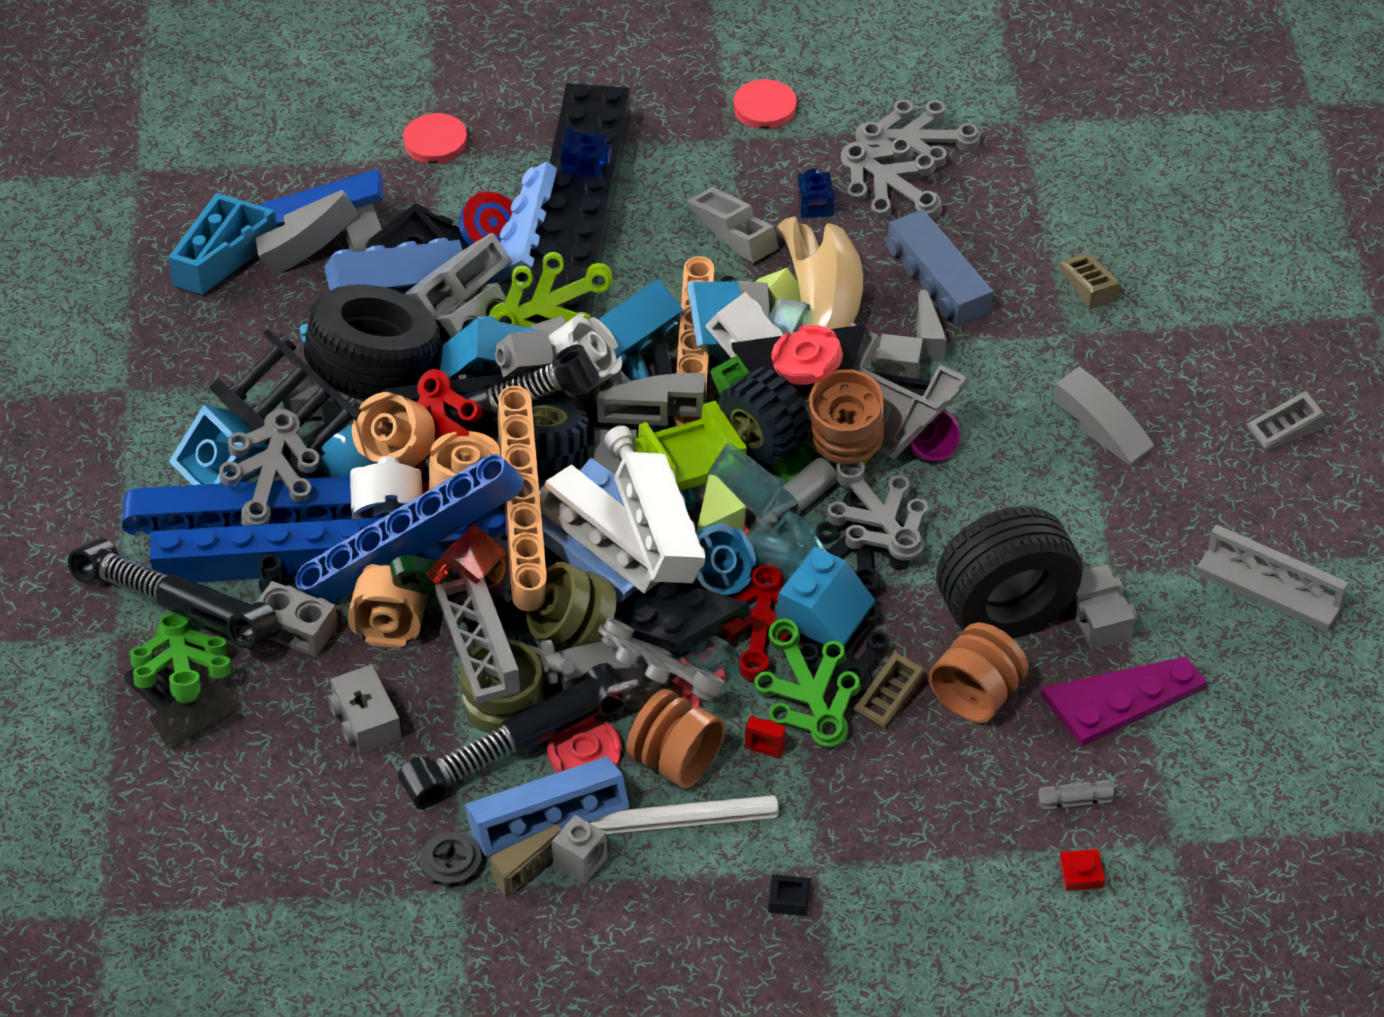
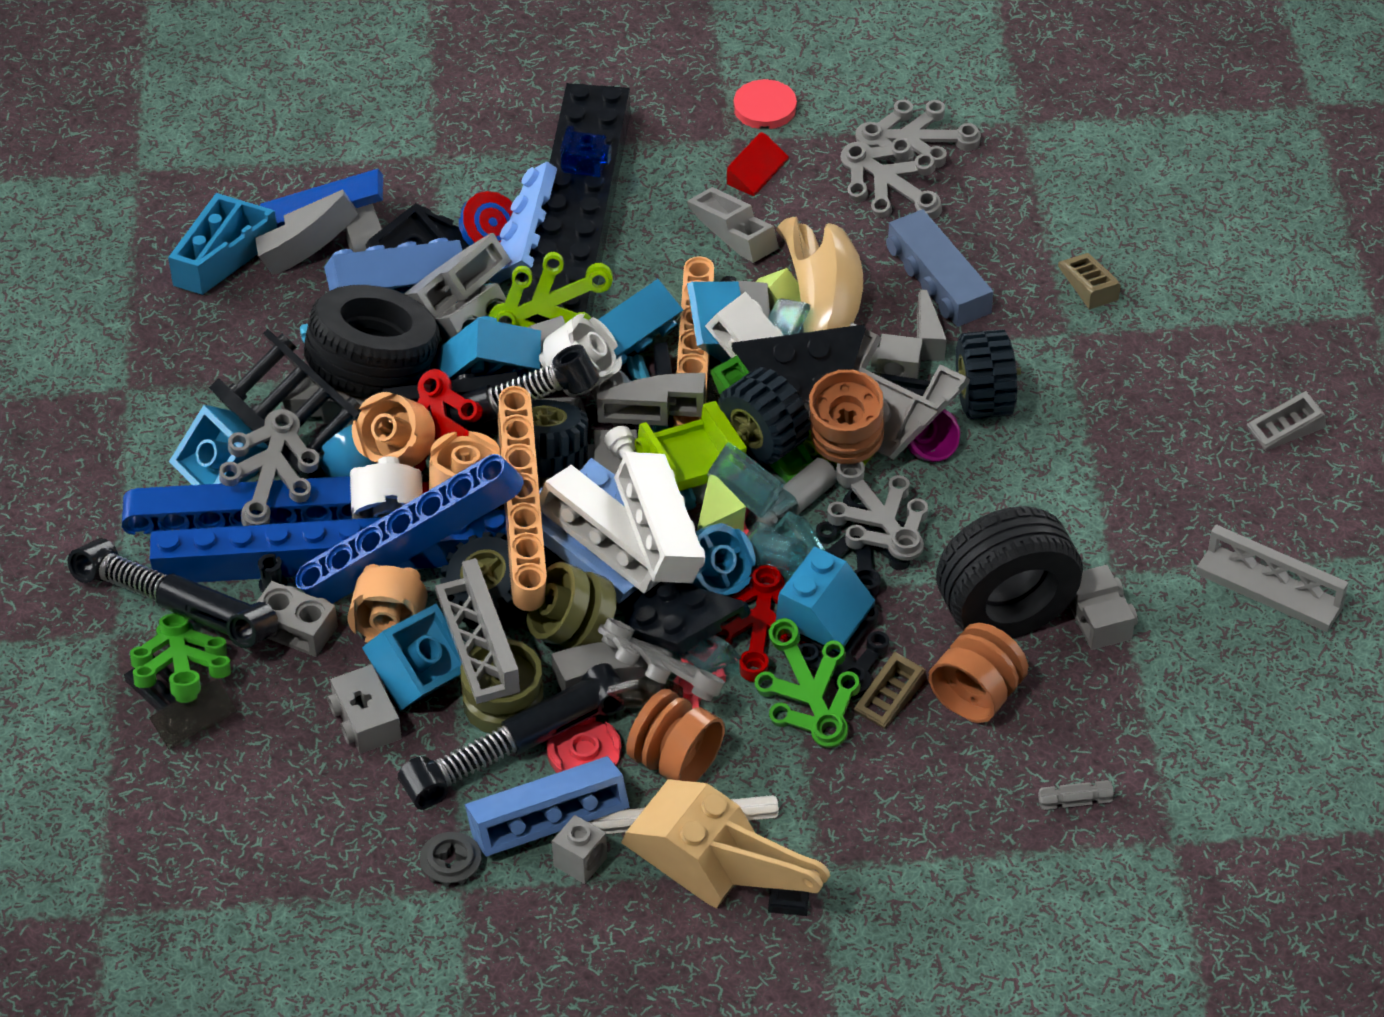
(410, 574): dark green beam -> none
(415, 656): none -> dark azure slope
(435, 138): coral tile -> none
(471, 554): clear red panel -> none
(522, 860): dark tan slope -> none
(524, 353): light grey brick -> none
(552, 662): light grey sword -> none
(711, 846): none -> tan slope
(756, 165): none -> red slope
(765, 737): red plate -> none
(807, 355): coral tile -> none
(815, 186): clear blue brick -> none
(991, 367): none -> black wheel
(1082, 870): red plate -> none
(1102, 415): light grey slope -> none
(1119, 698): magenta wing -> none

